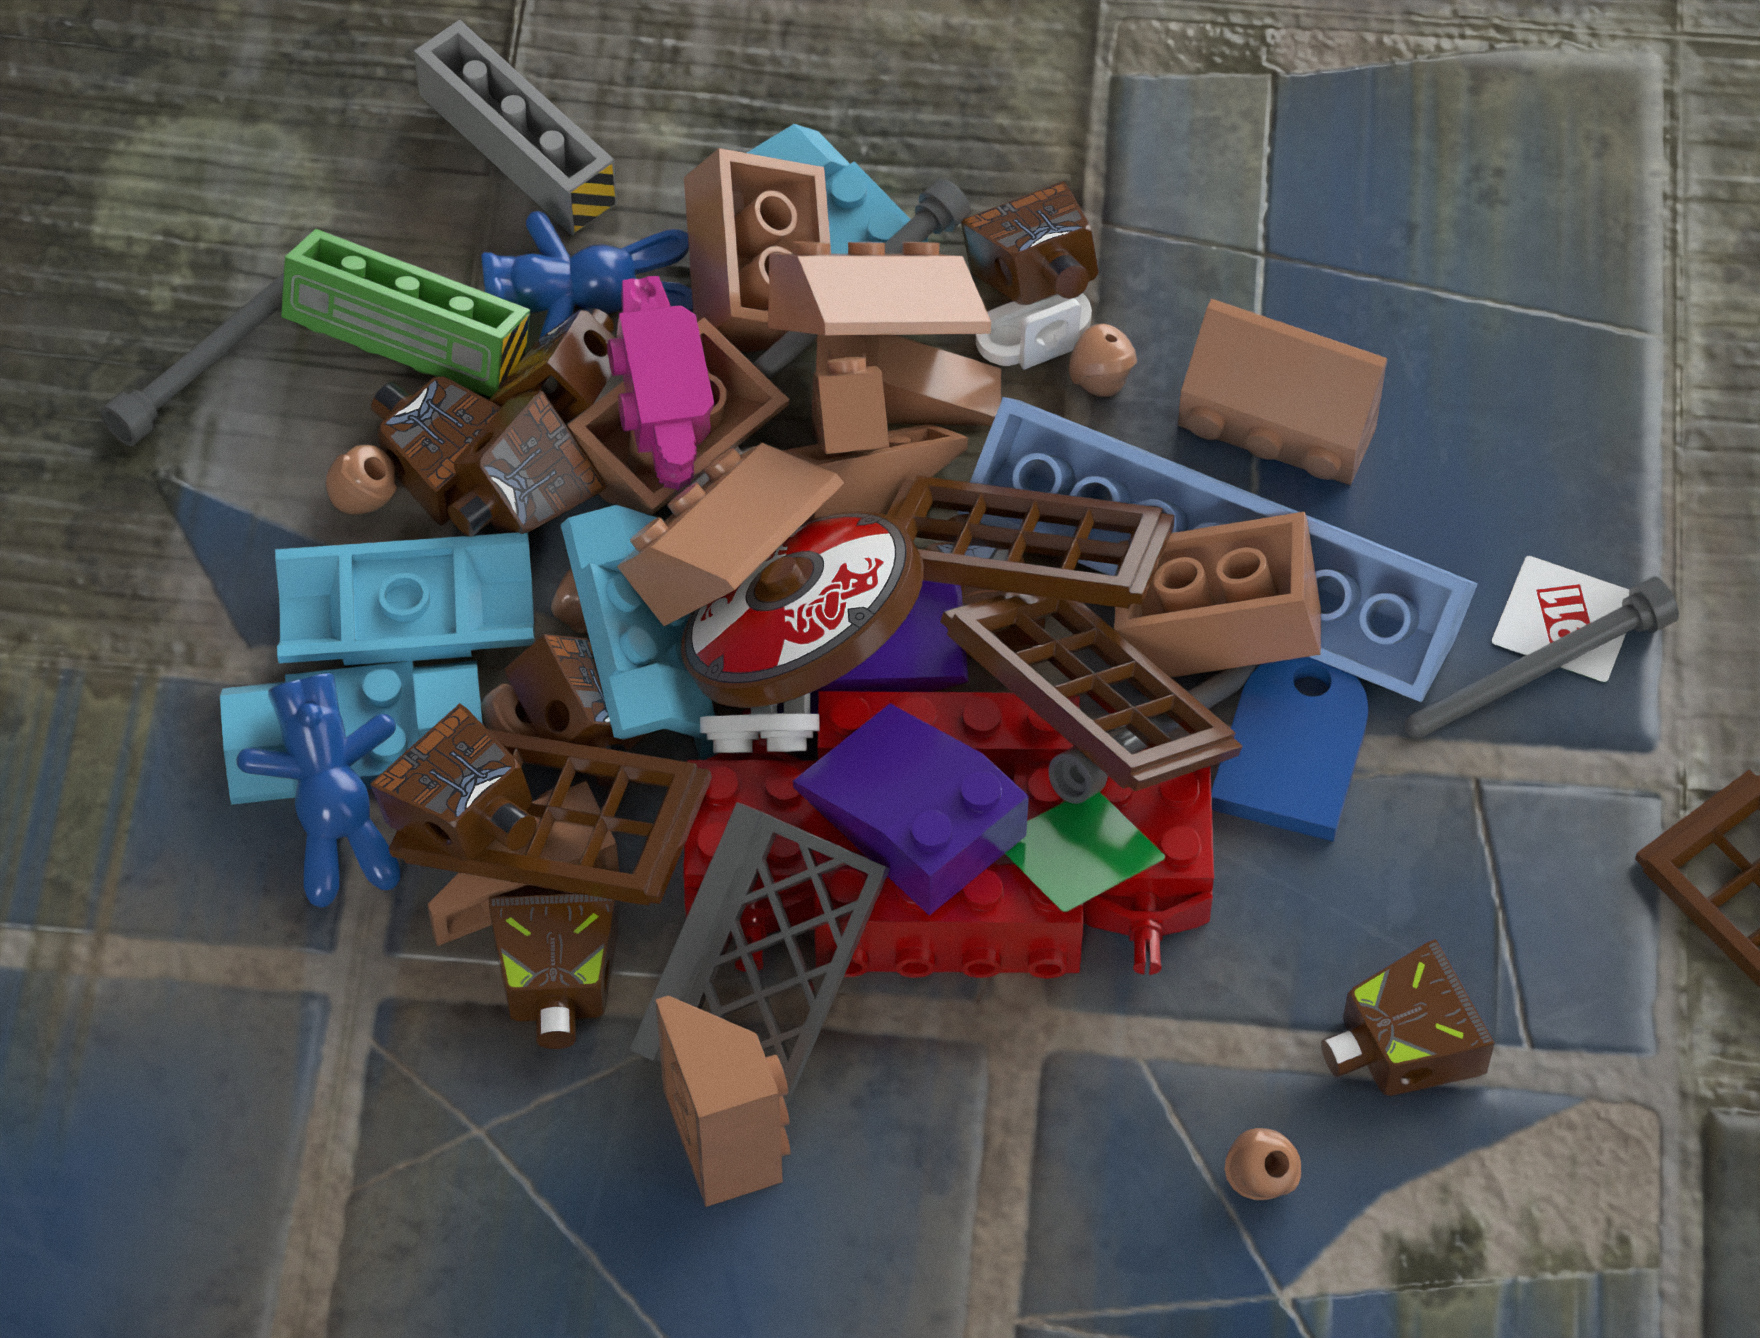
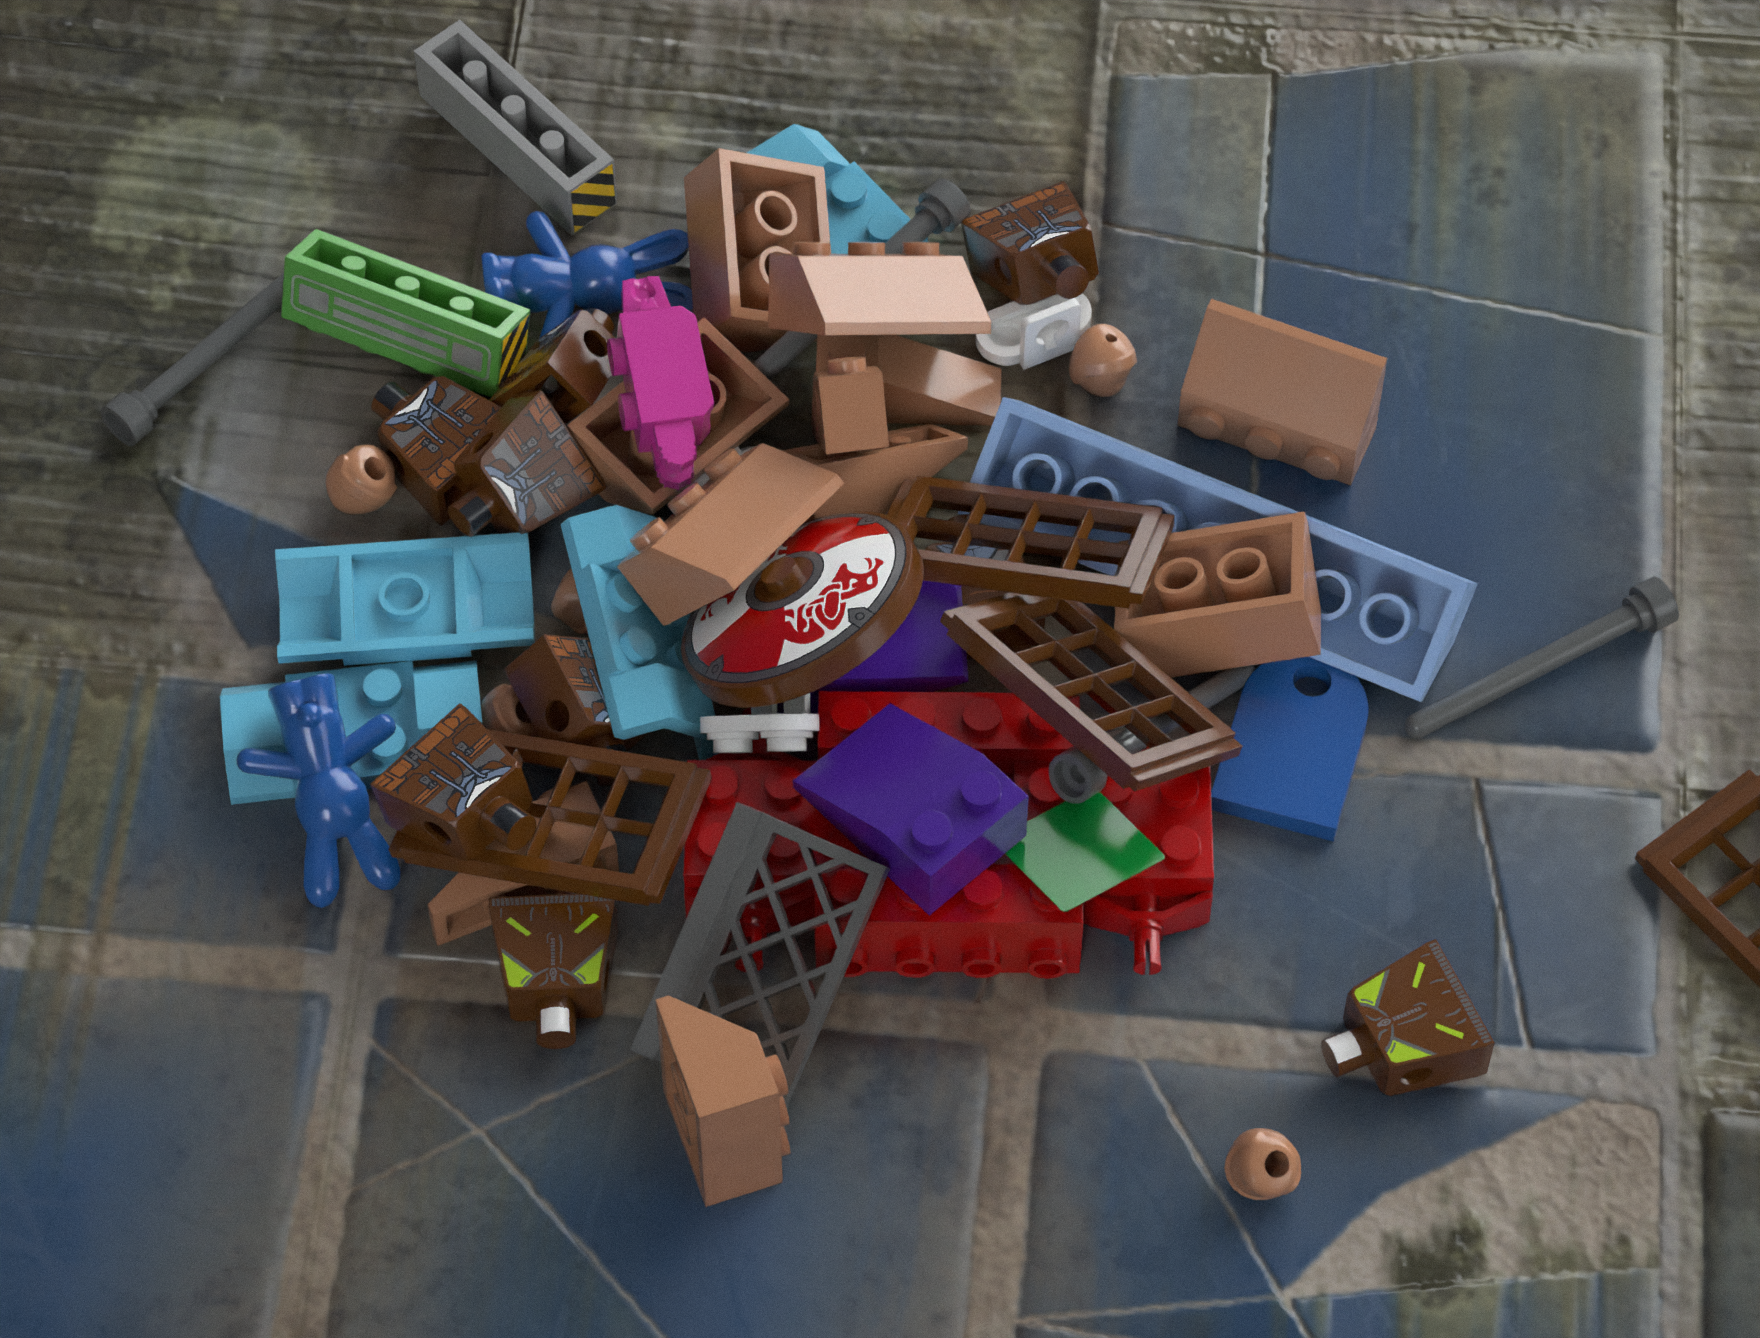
(1553, 603): white sticker -> none

